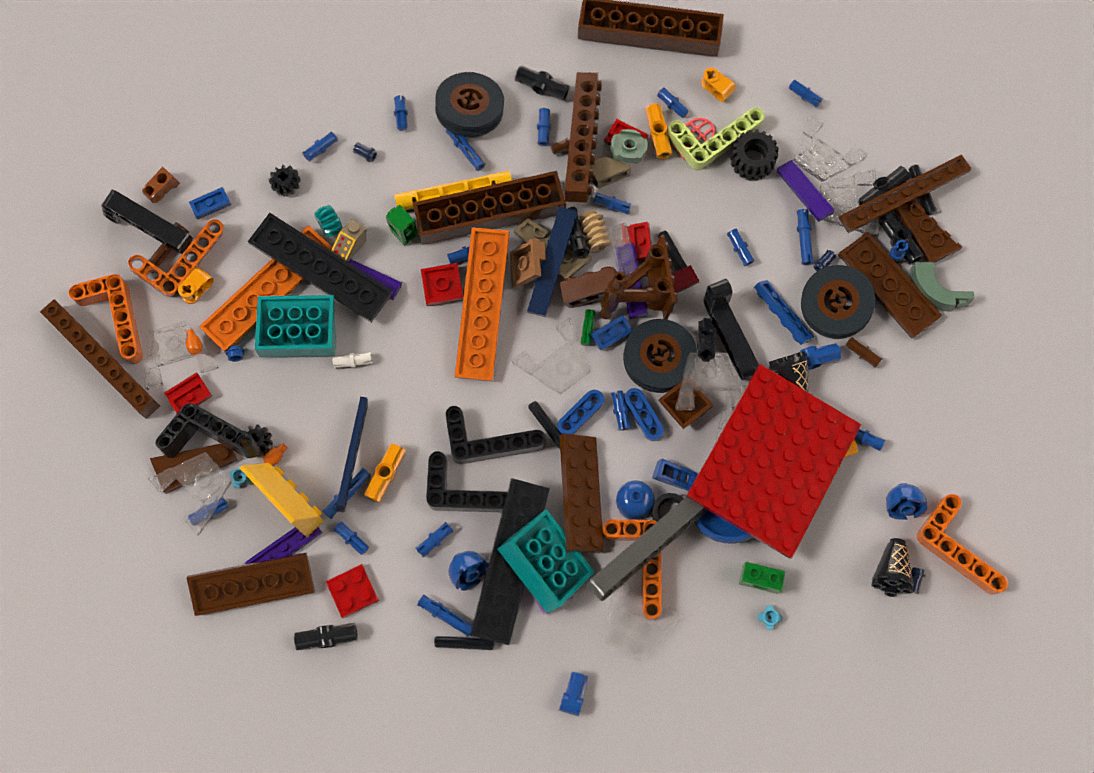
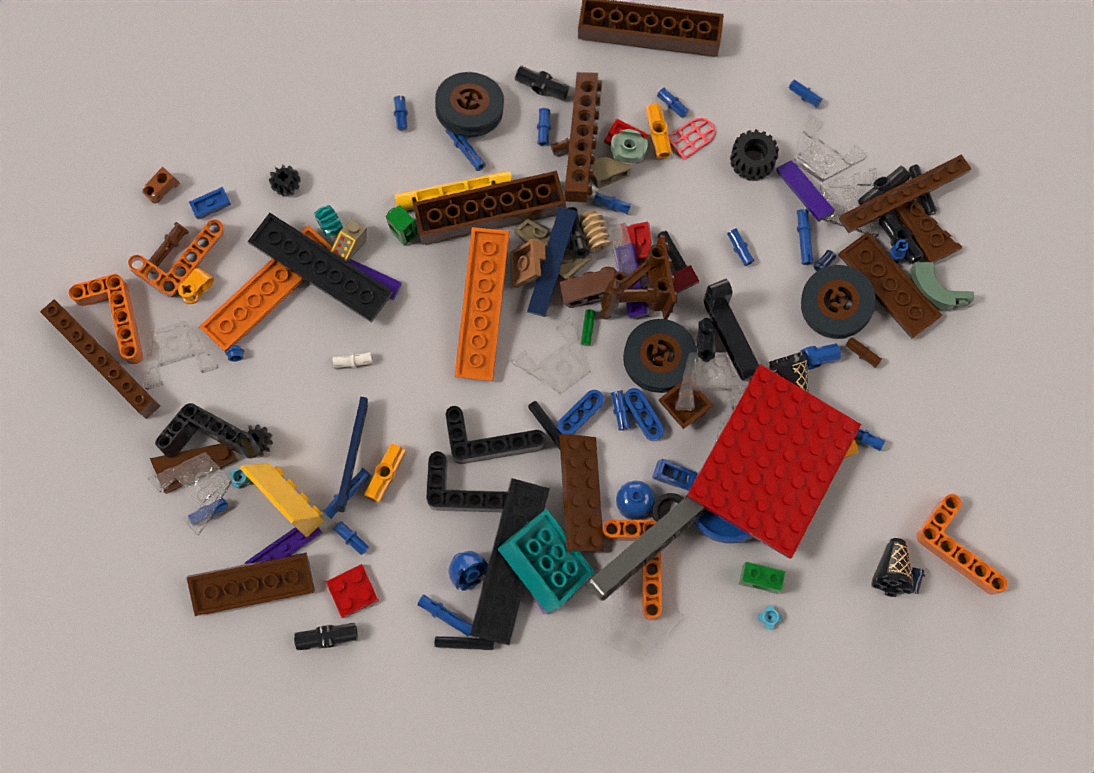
(119, 207): black beam -> none
(188, 391): red plate -> none
(193, 343): orange cylinder -> none
(274, 455): orange cylinder -> none
(295, 326): teal slope -> none
(320, 146): blue pin -> none
(368, 153): dark blue pin -> none
(434, 539): blue pin -> none
(441, 284): red plate -> none
(459, 255): blue pin -> none
(572, 699): blue piece -> none
(611, 332): blue plate -> none
(717, 85): light orange piece -> none
(717, 141): yellowish green beam -> none
(783, 311): blue plate -> none
(905, 501): blue cylinder -> none

